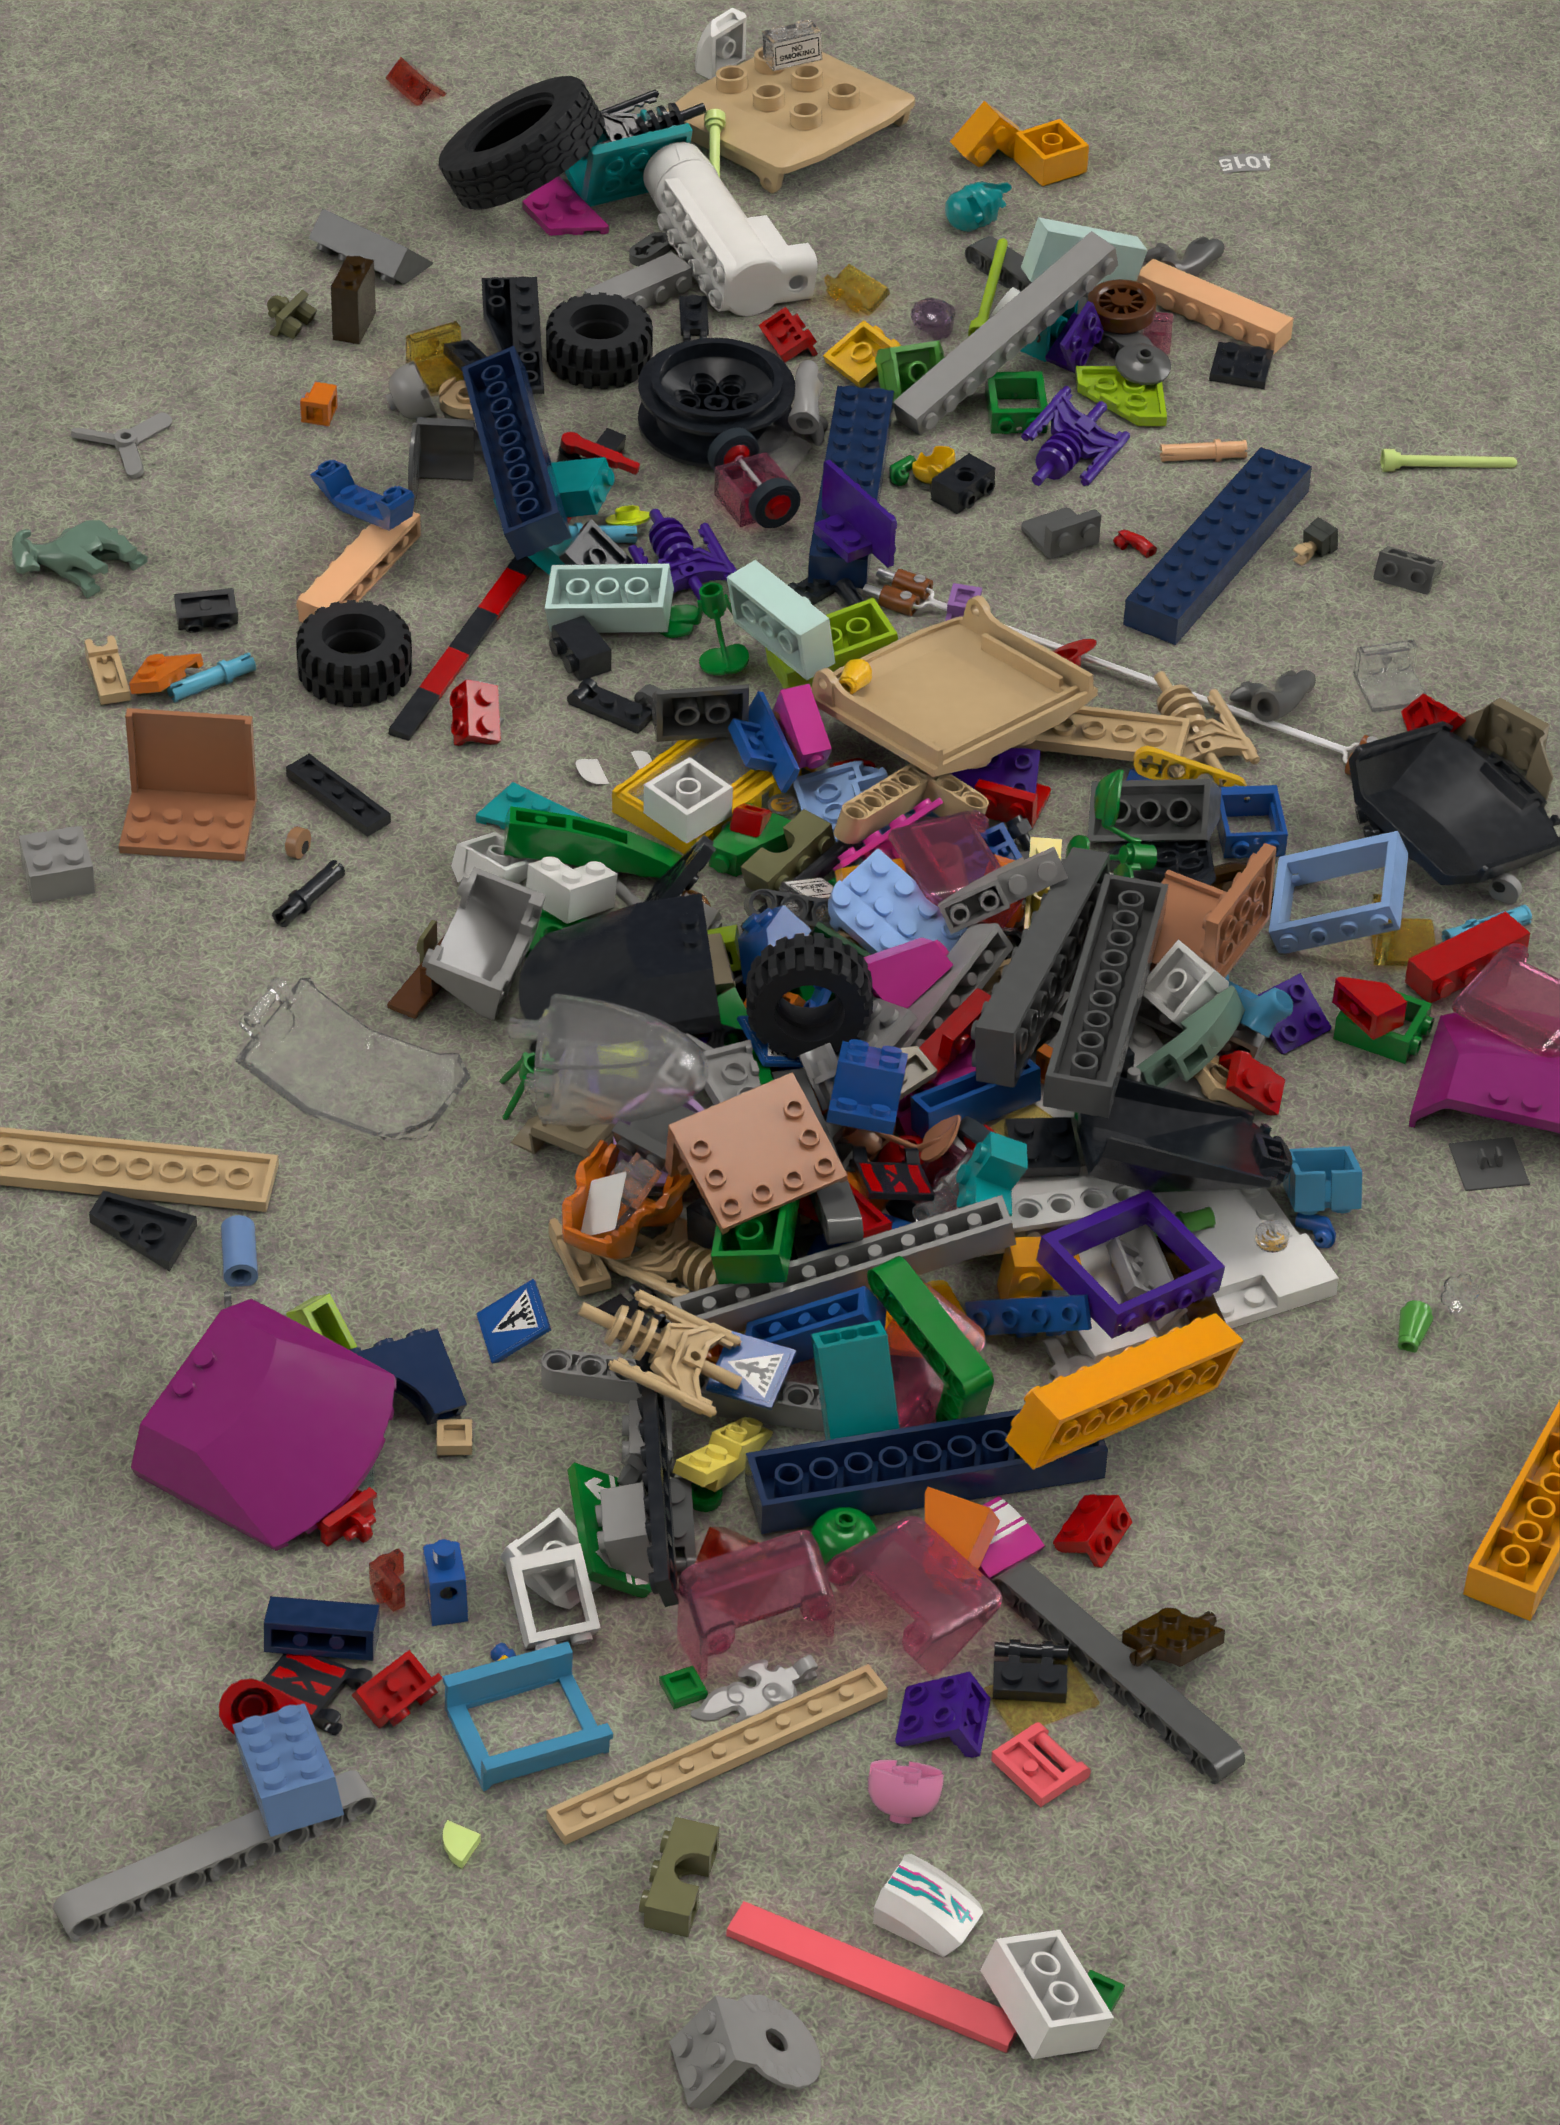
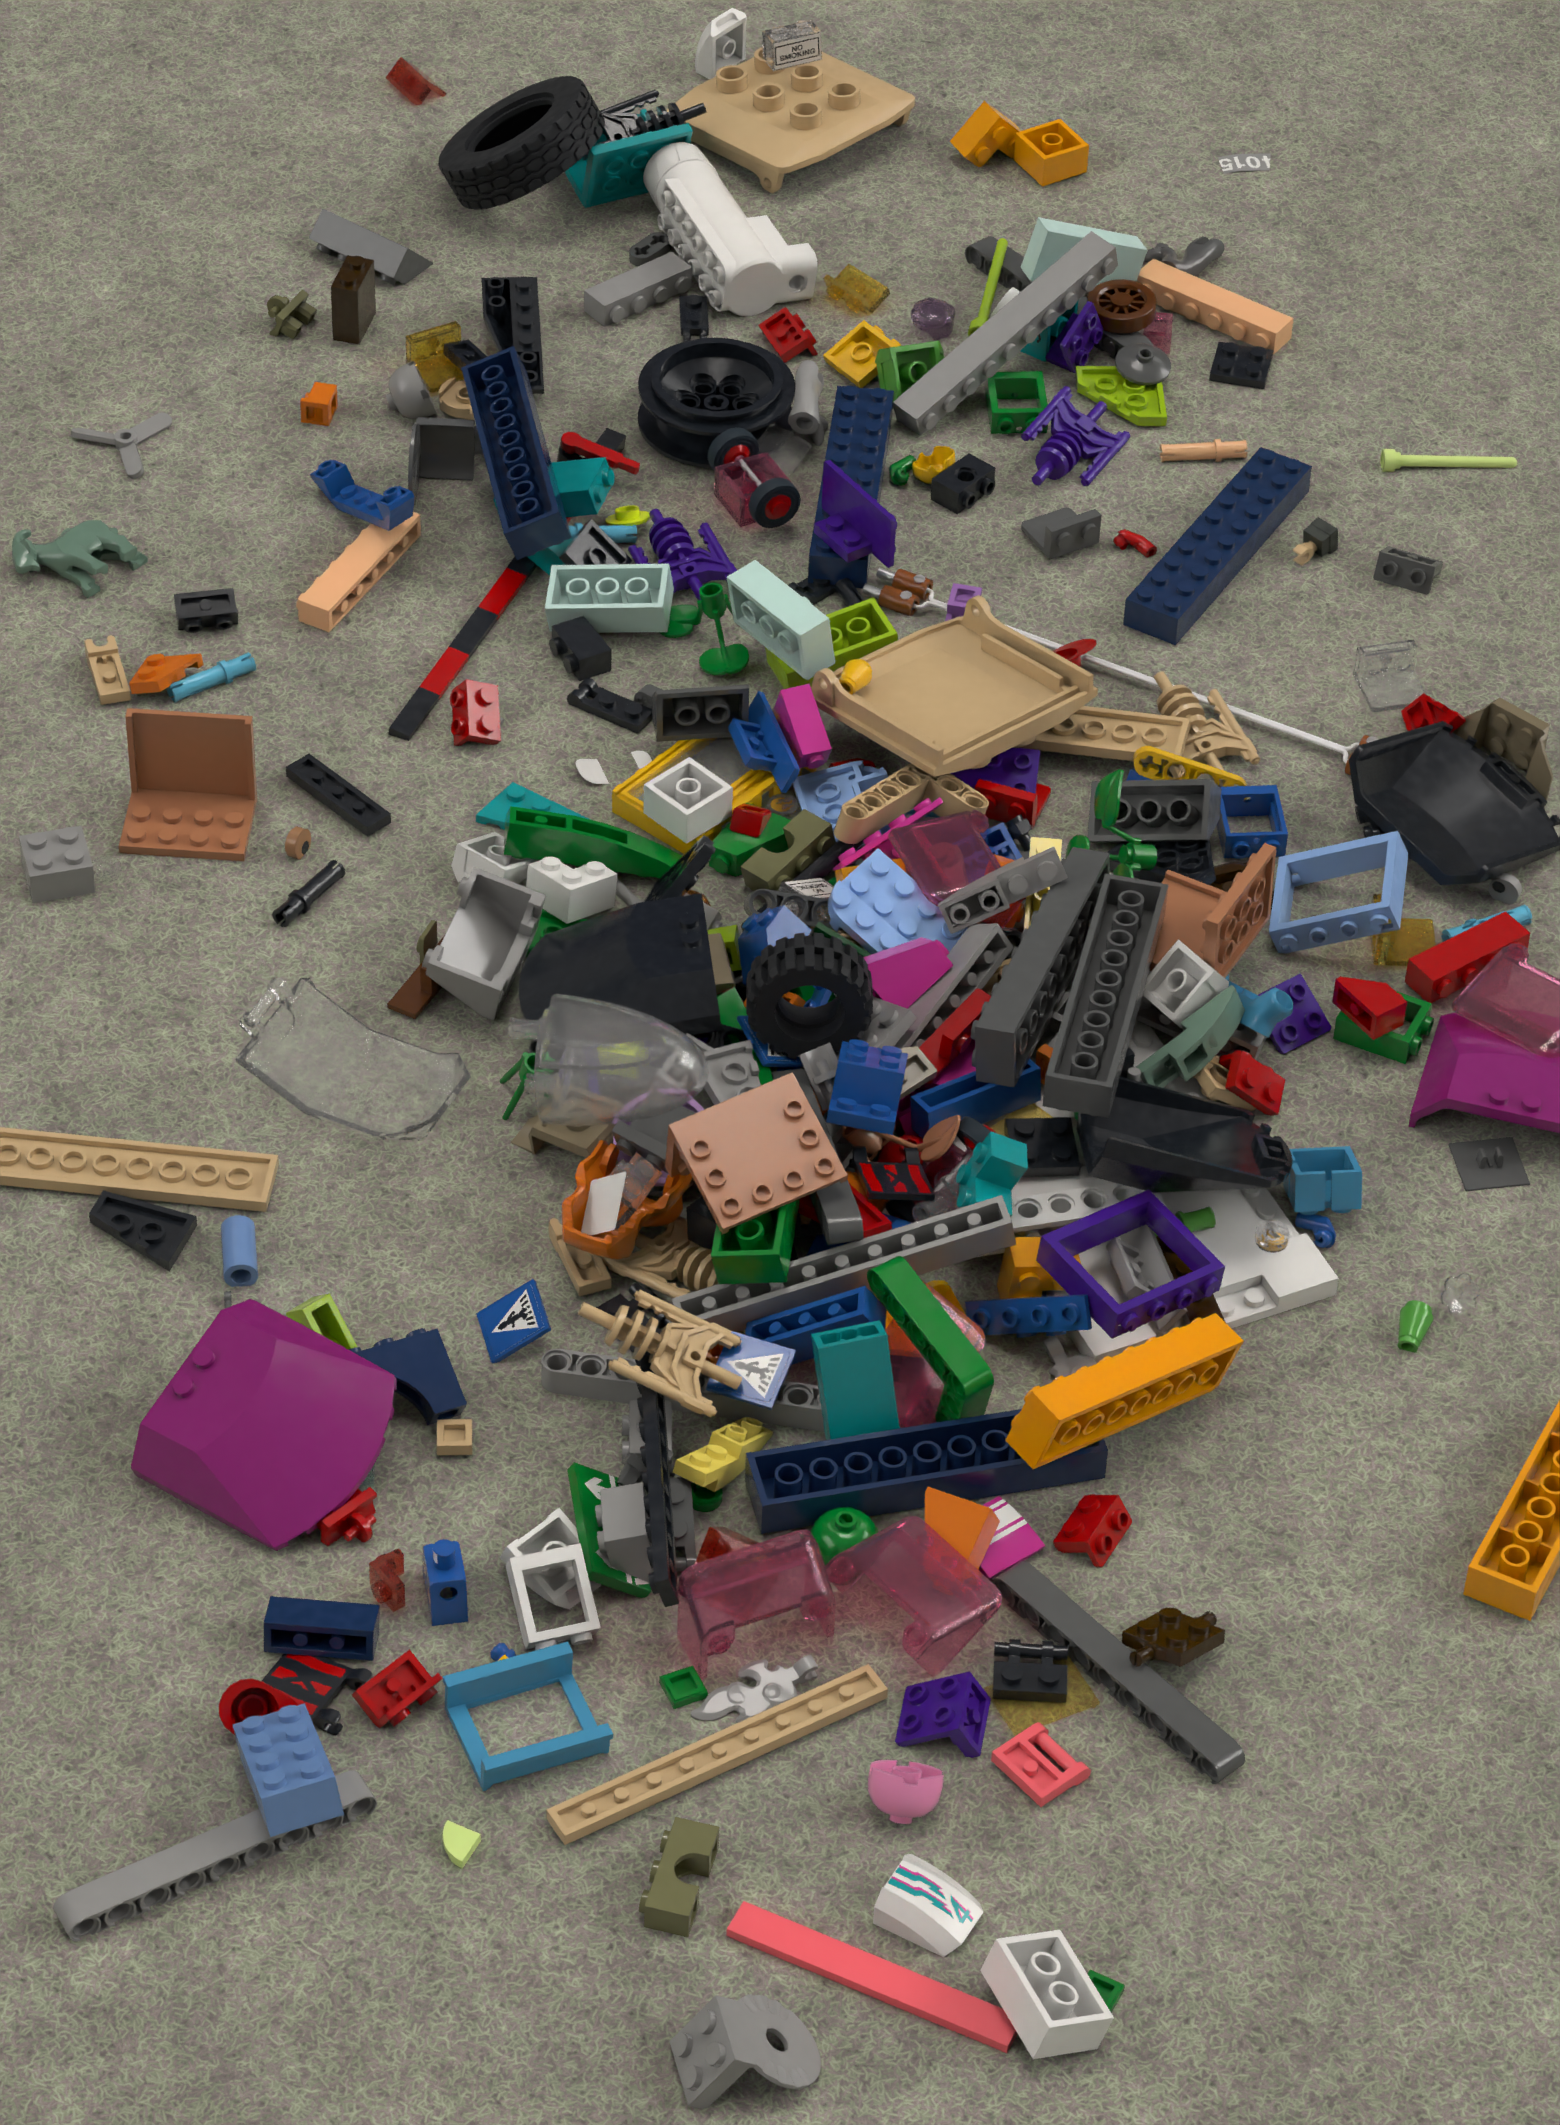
(354, 677): black tyre -> none
(562, 210): dark pink wing -> none
(598, 340): black tyre -> none
(715, 122): yellowish green piece -> none
(975, 205): teal piece -> none
(1272, 705): dark grey piece -> none

